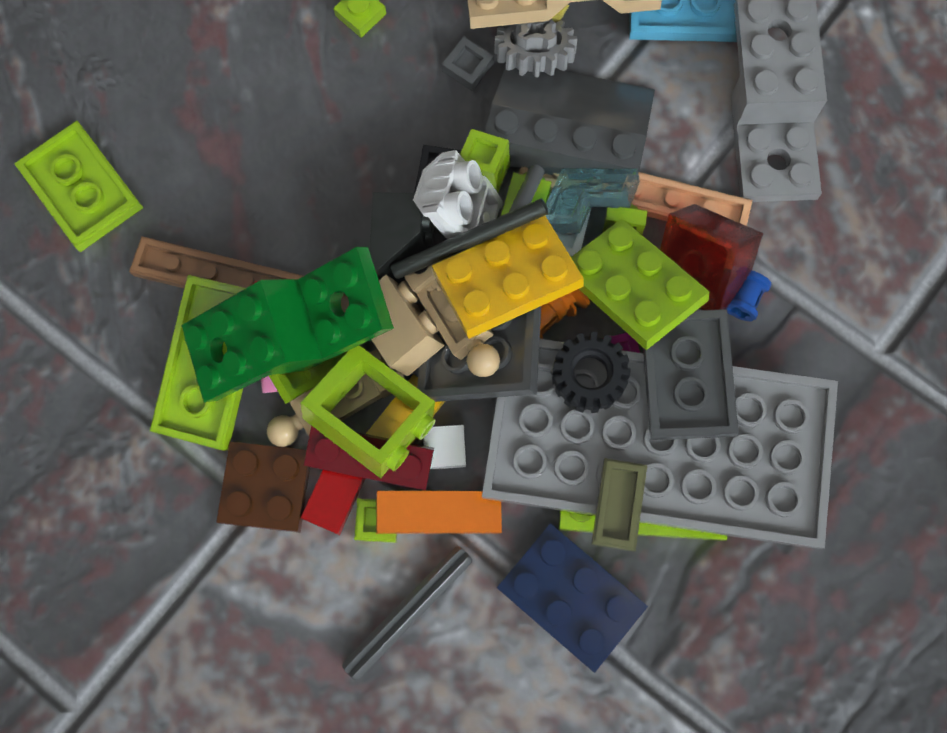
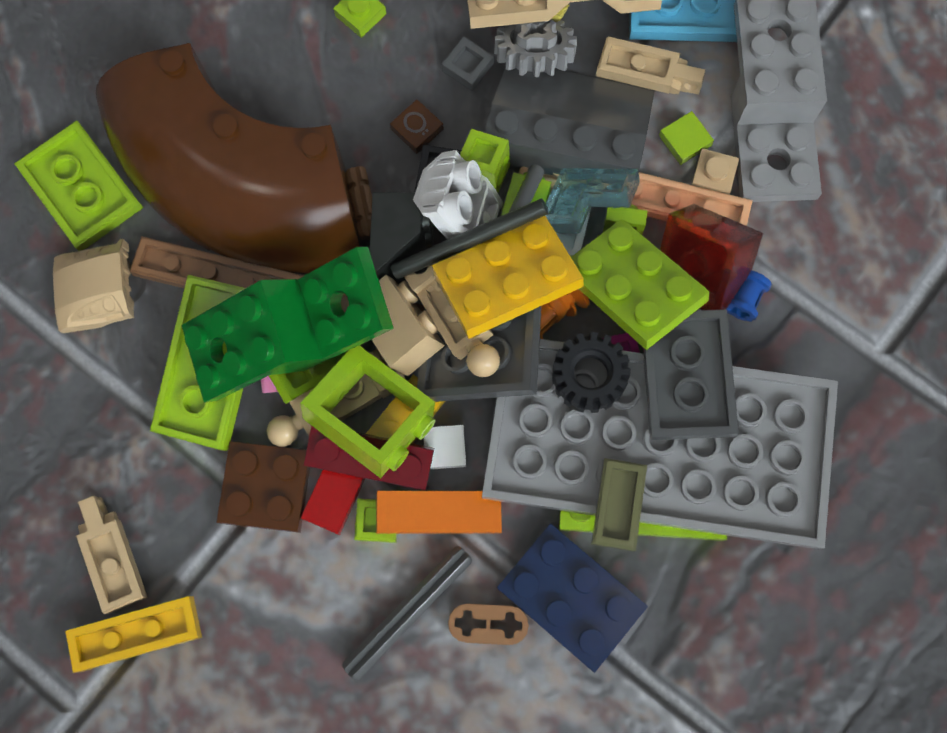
(92, 287): none -> tan slope
(108, 557): none -> tan hinge
(133, 634): none -> yellow plate
(221, 175): none -> reddish brown brick
(361, 200): none -> medium nougat axle
(416, 126): none -> reddish brown tile
(488, 613): none -> medium nougat beam
(648, 67): none -> tan hinge
(686, 137): none -> lime tile
(715, 171): none -> tan plate

